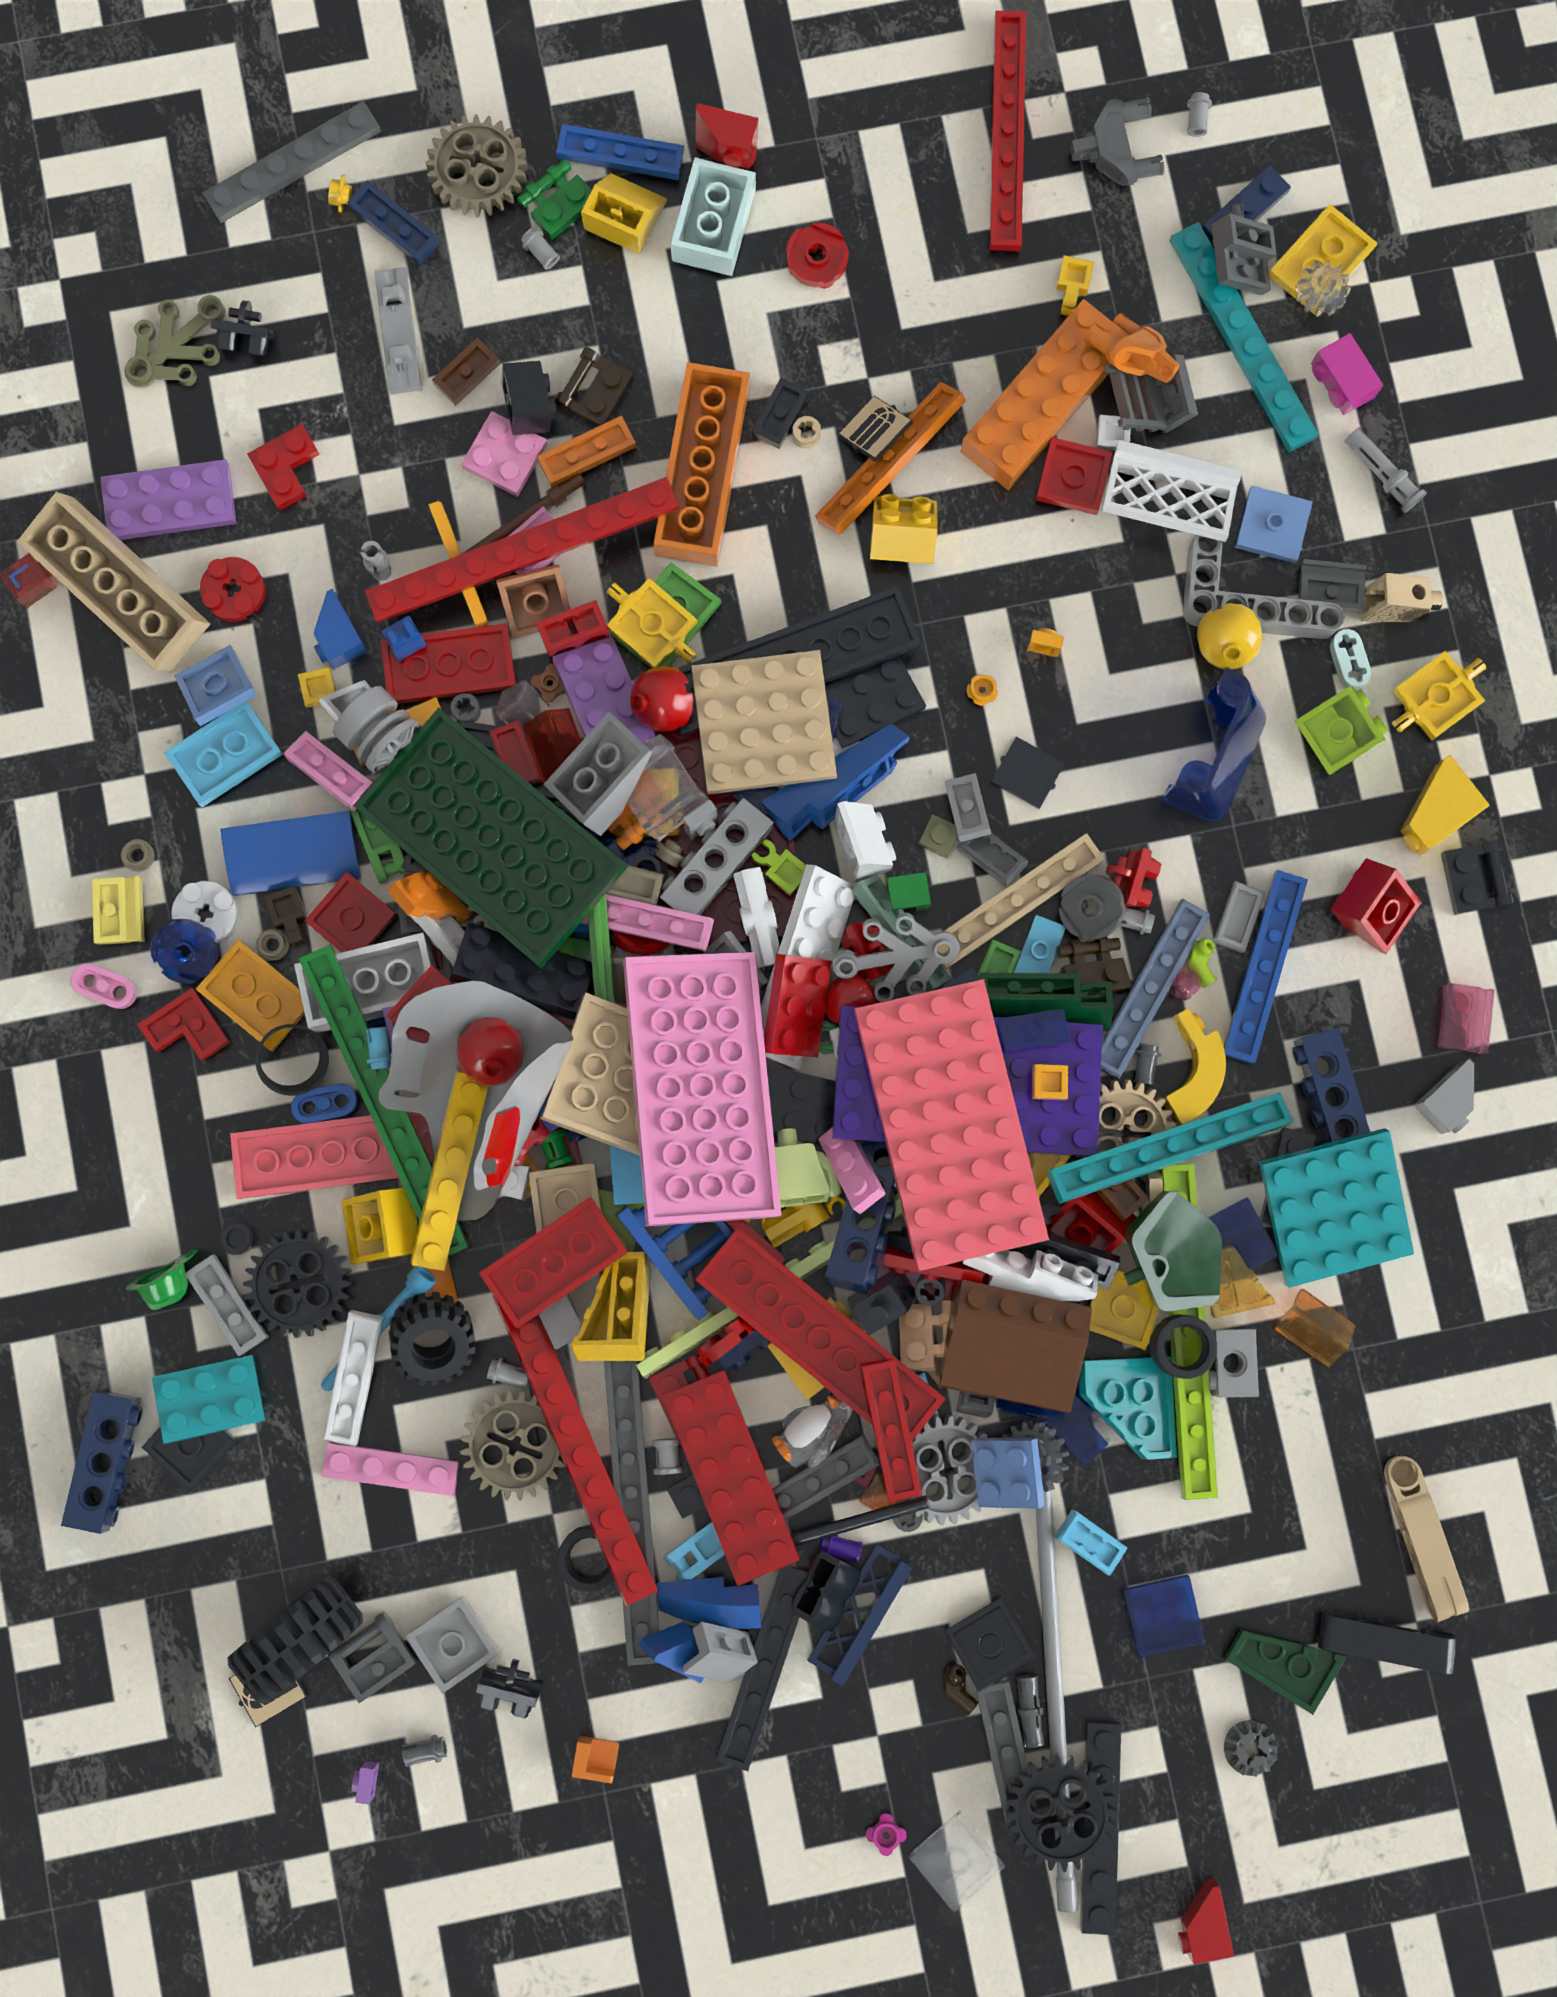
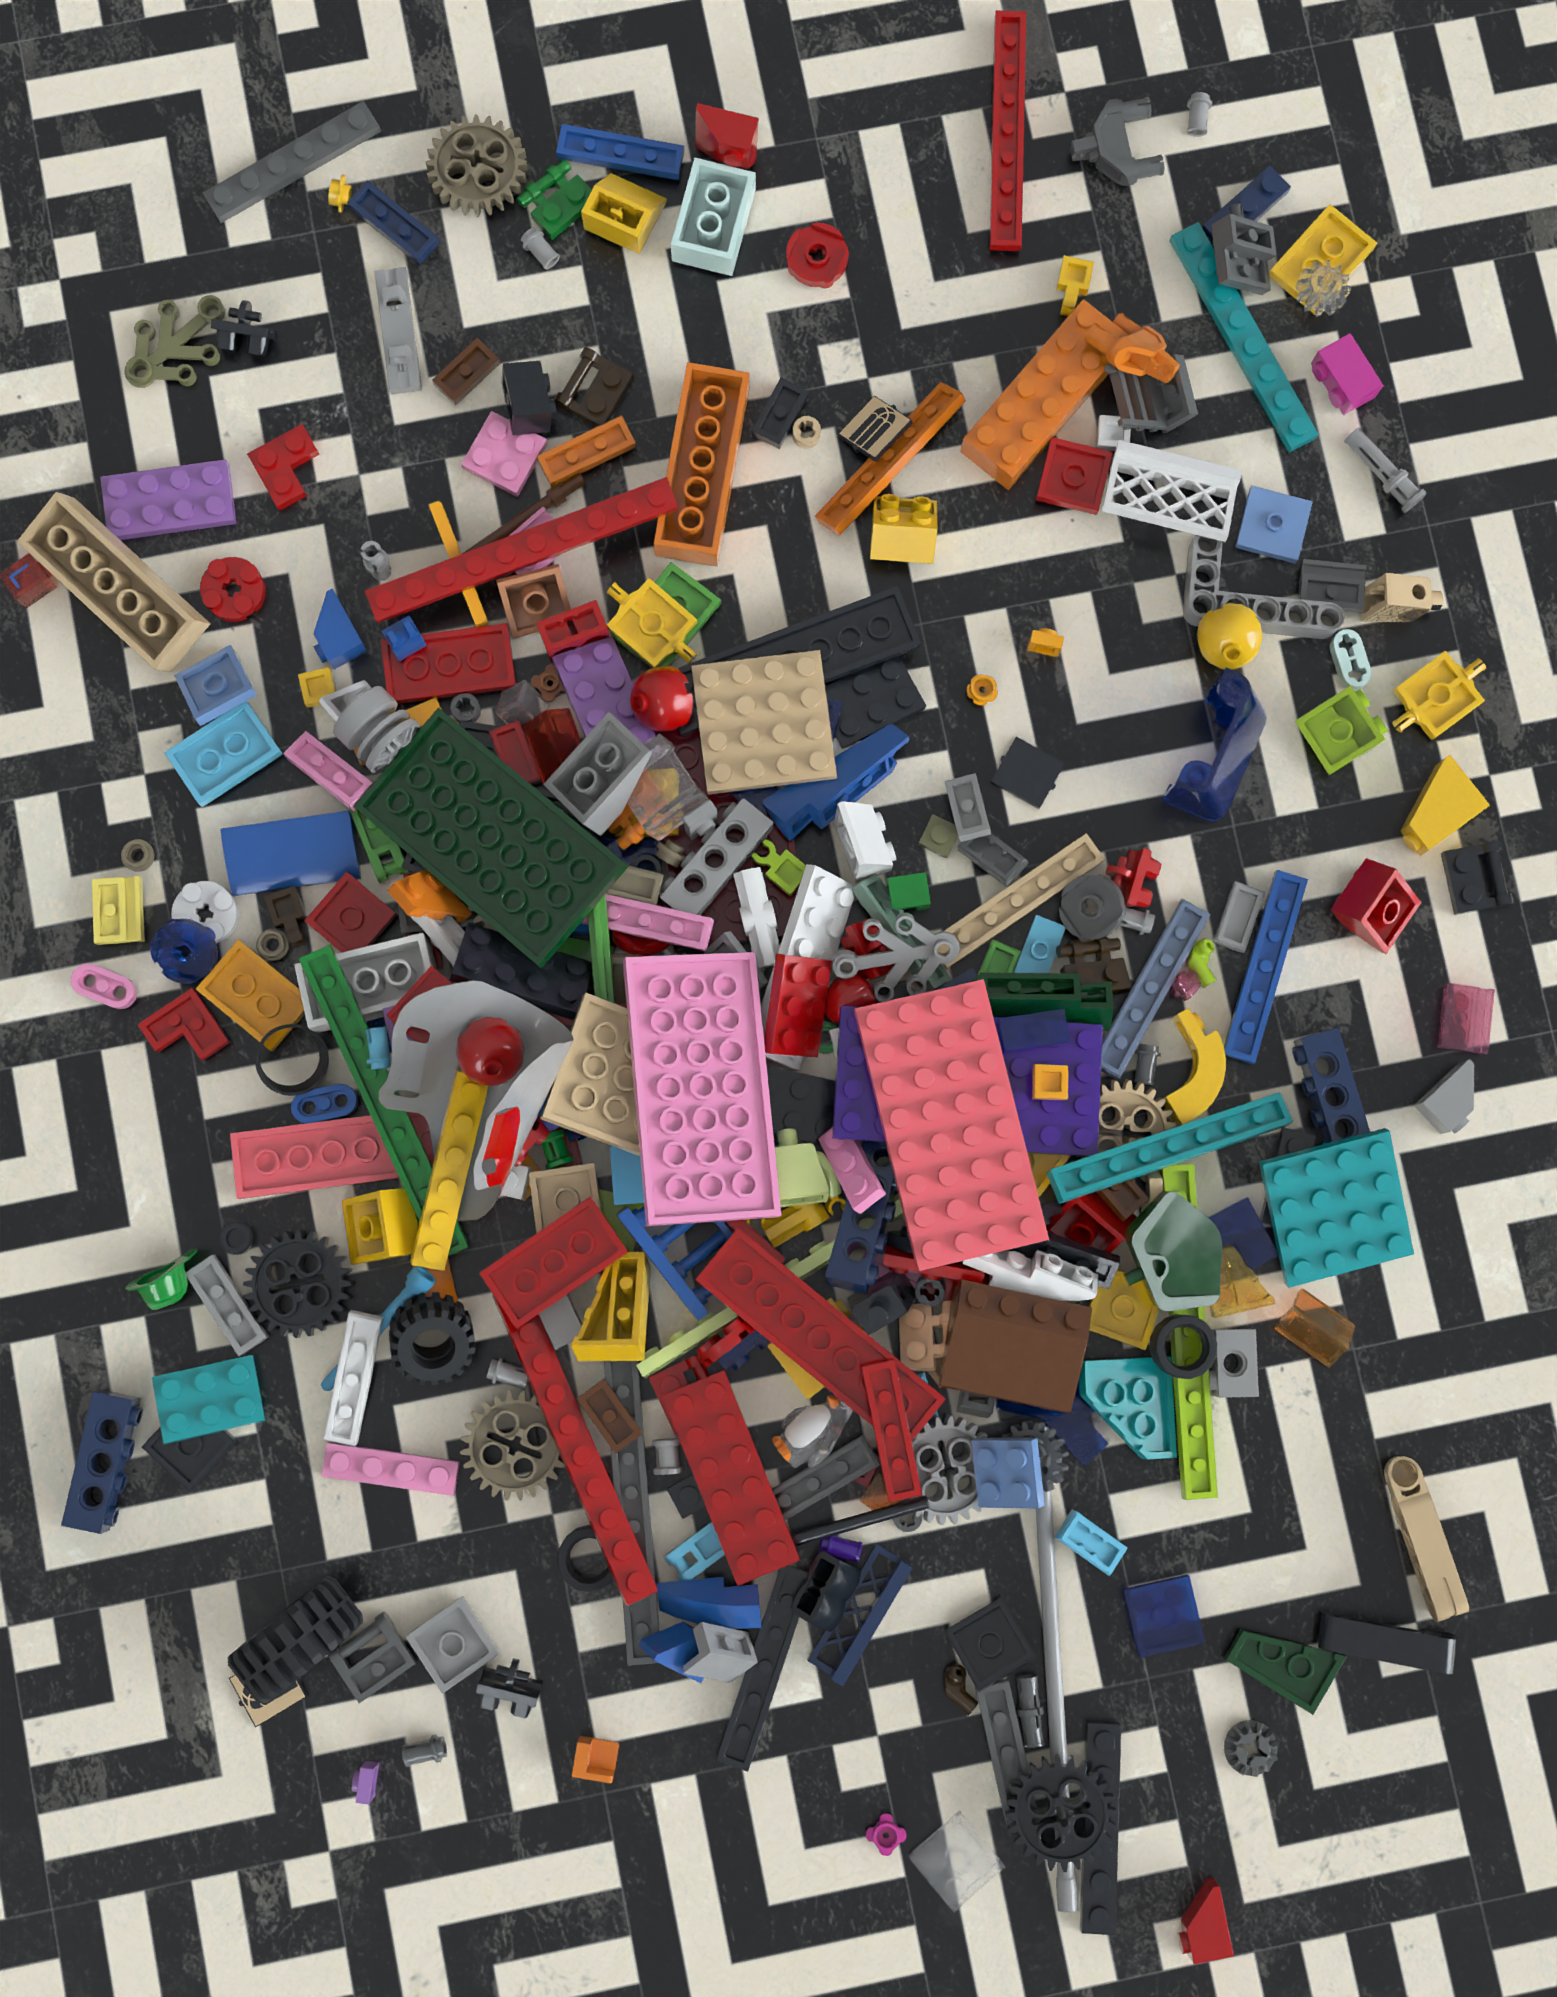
(609, 1416): none -> reddish brown plate

